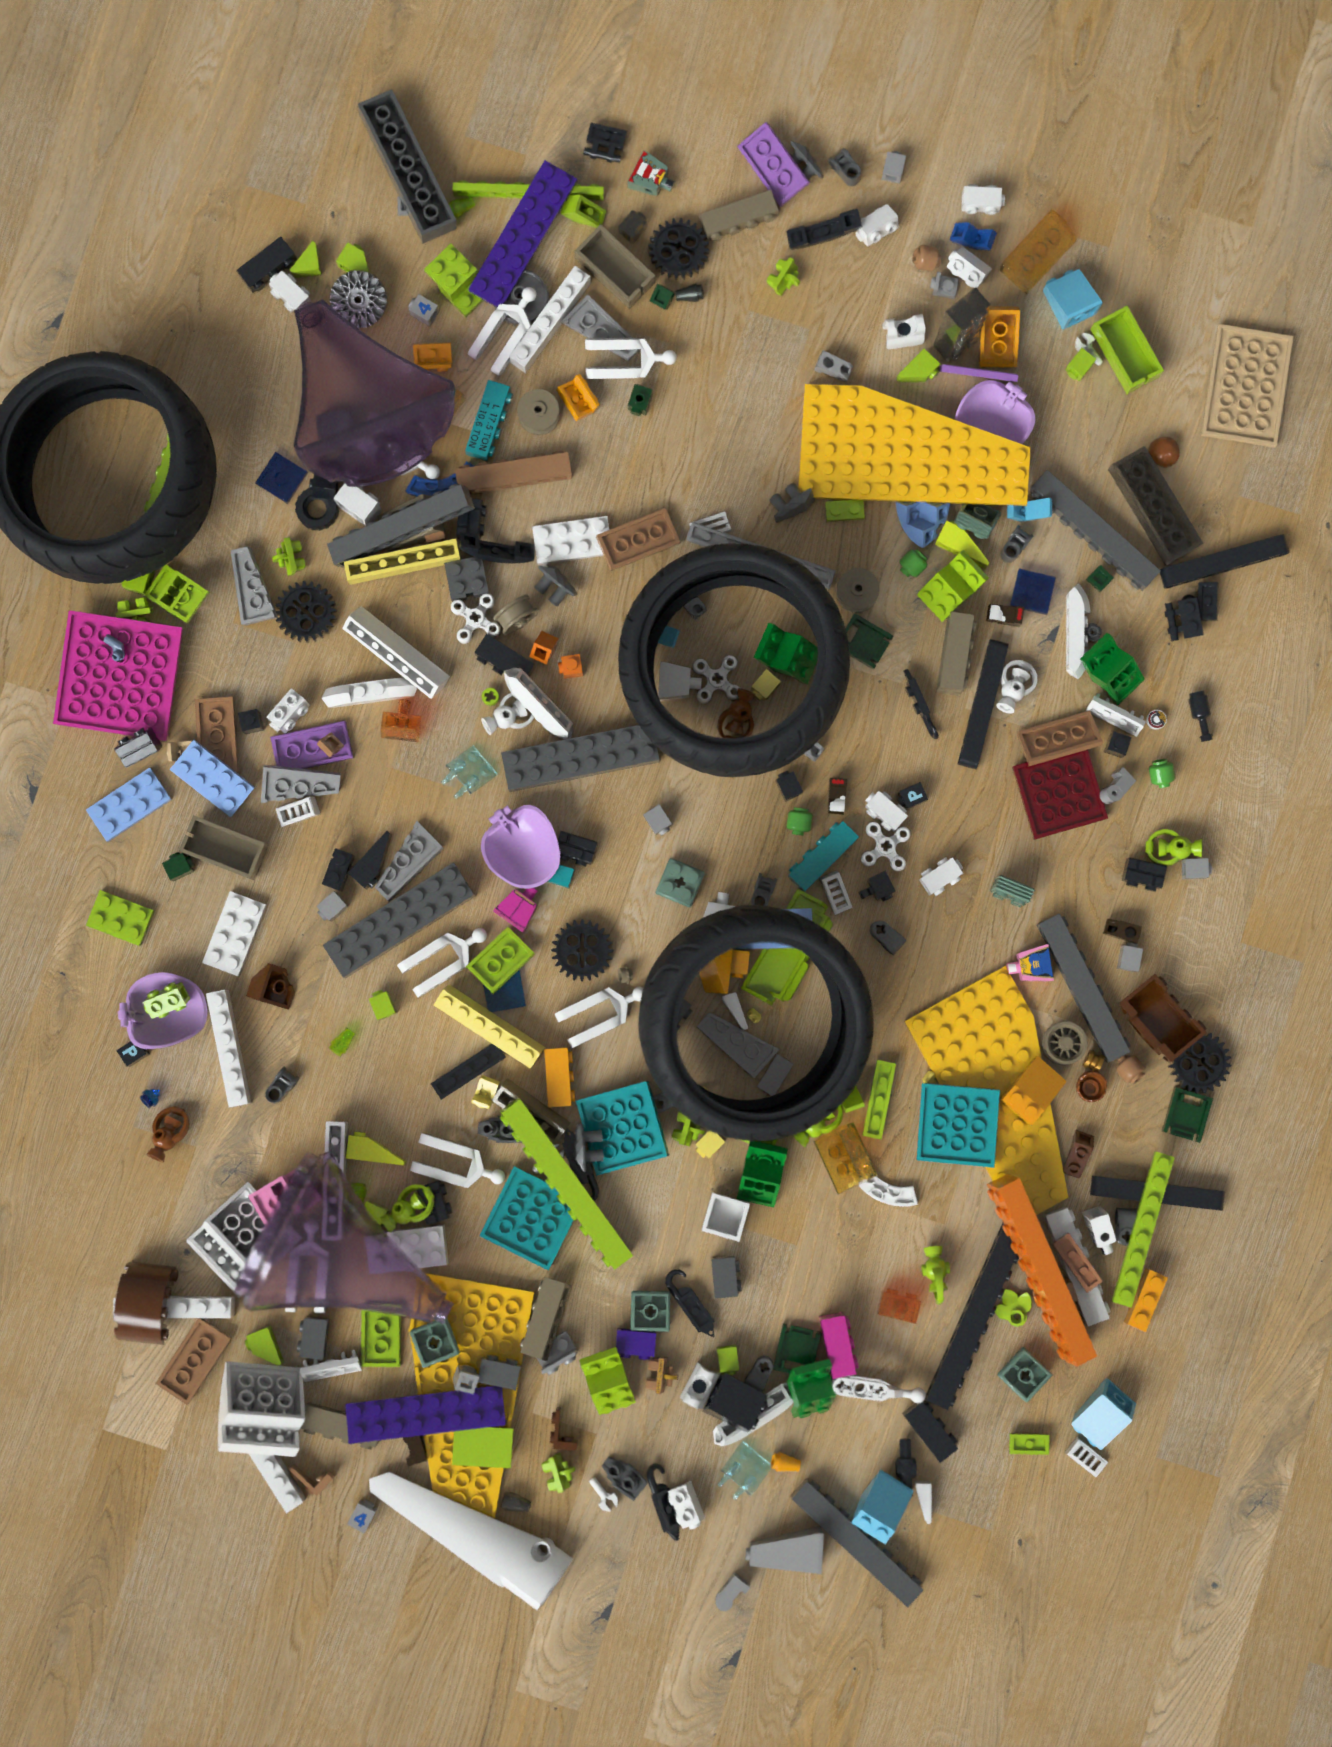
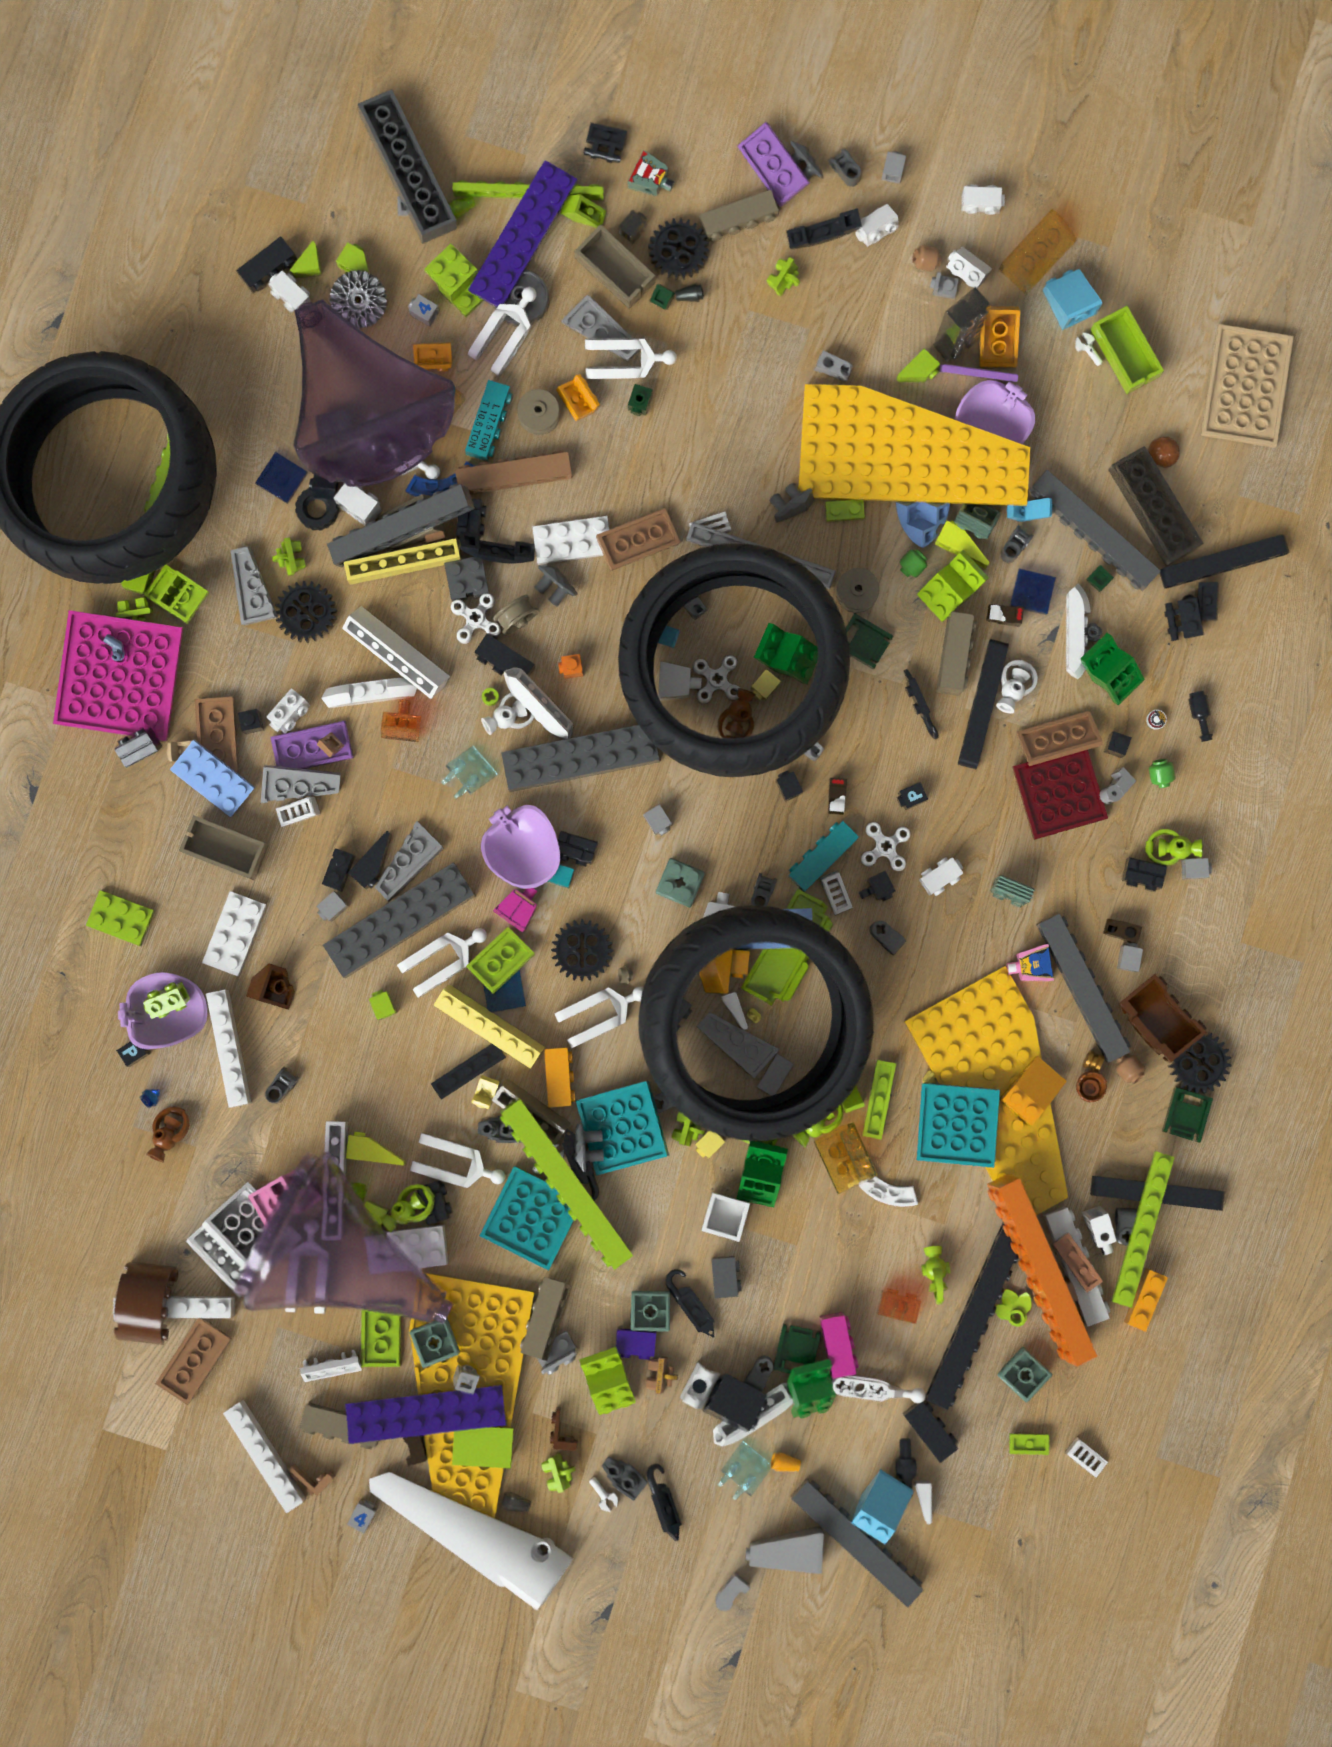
(128, 804): light blue plate -> none
(178, 866): dark green brick -> none
(260, 1409): white slope -> none
(264, 1345): lime slope -> none
(314, 1337): dark grey brick -> none
(341, 1042): clear neon green cone -> none
(499, 1372): dark grey brick -> none
(544, 647): orange brick -> none
(550, 319): white brick -> none
(686, 1505): white brick -> none
(728, 1359): lime brick -> none
(799, 821): bright green head -> none
(885, 810): white brick -> none
(904, 332): white piece -> none
(971, 237): blue slope -> none
(1064, 1043): dark tan wheel -> none
(1079, 1155): reddish brown bracket -> none
(1080, 364): lime brick -> none
(1104, 1414): slope -> none
(1116, 715): white plate -> none

